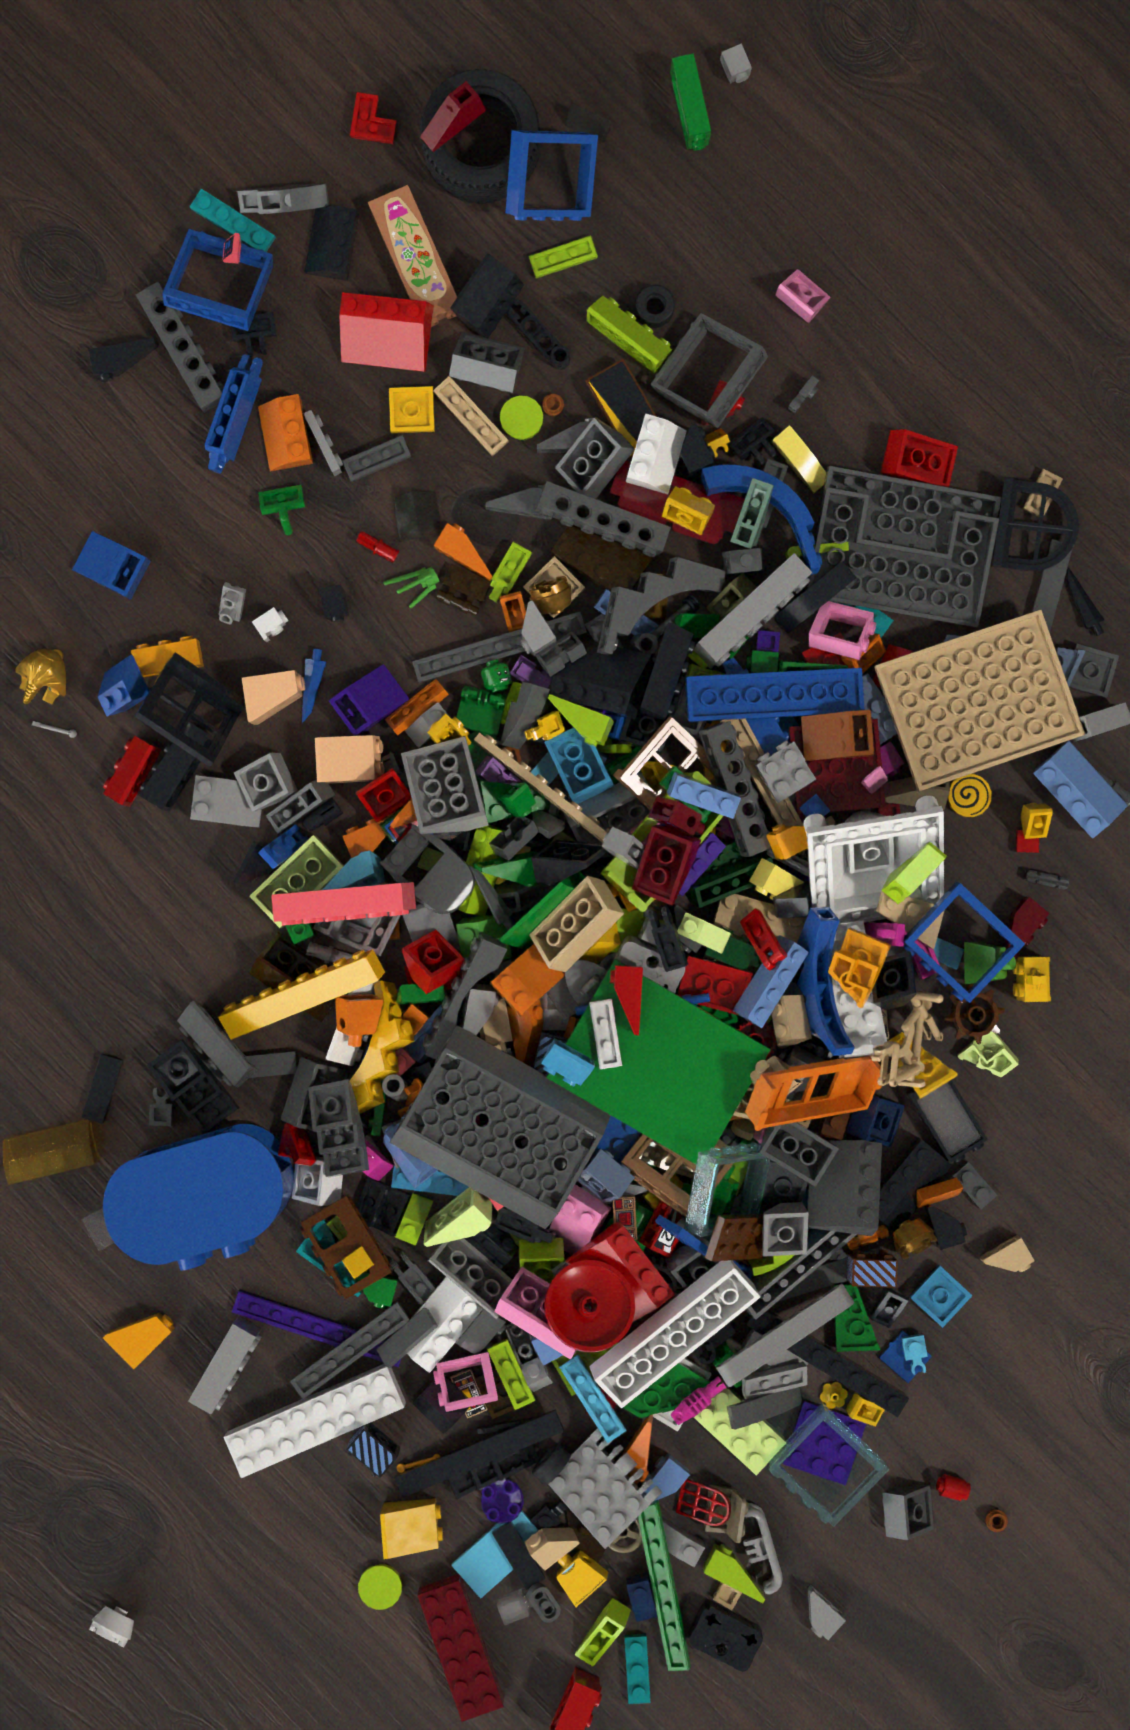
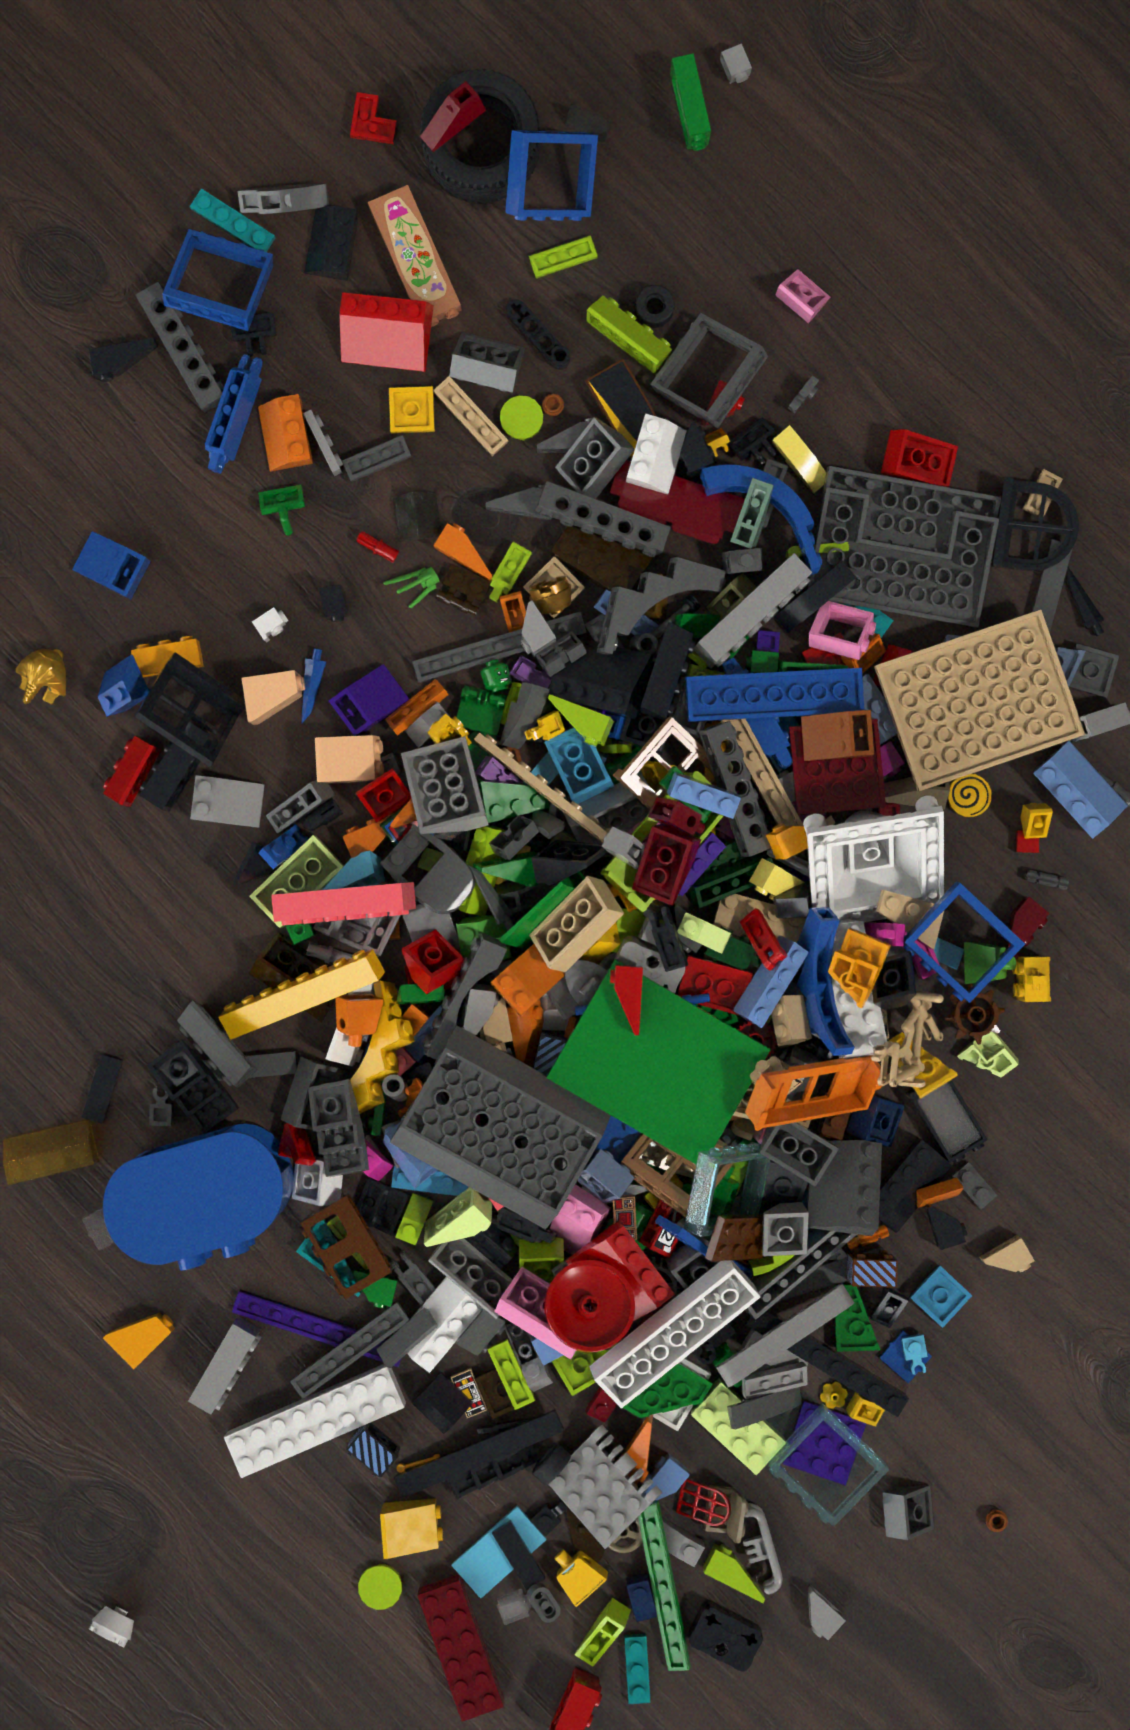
(72, 733): light grey hinge -> none
(231, 603): light grey hips -> none
(232, 249): coral slope -> none
(266, 781): light grey slope -> none
(357, 1262): yellow slope -> none
(462, 1363): bright pink window -> none
(487, 296): black slope -> none
(502, 1501): dark purple dish -> none
(517, 799): green slope -> none
(551, 1544): tan slope -> none
(567, 1062): dark azure slope -> none
(592, 1398): medium azure tile -> none
(605, 1033): white tile -> none
(688, 510): yellow slope -> none
(697, 1401): dark pink hinge -> none
(726, 1596): tan tile -> none
(784, 771): light grey plate -> none
(814, 806): blue plate -> none
(874, 780): bright pink slope -> none
(913, 872): lime slope -> none
(913, 1237): pearl gold cone -> none
(953, 1487): red brick -> none

